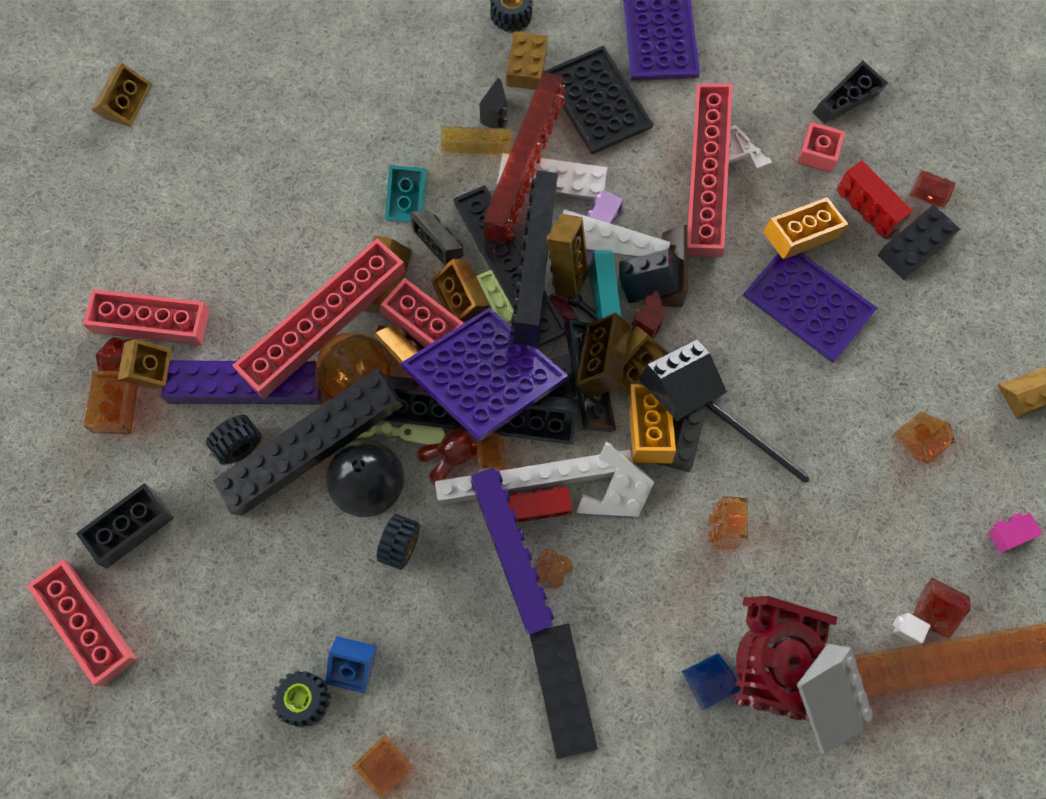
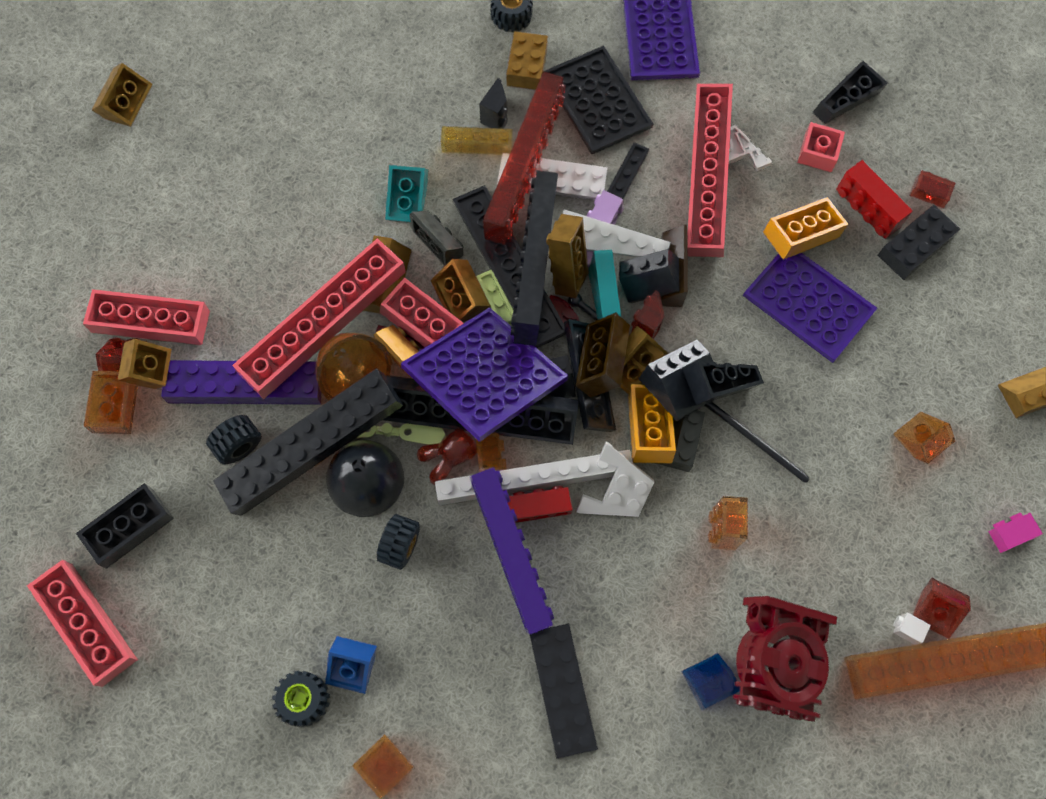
(555, 569): clear orange plate -> none
(628, 170): none -> black tile
(716, 381): none -> black wedge
(835, 697): light grey slope -> none

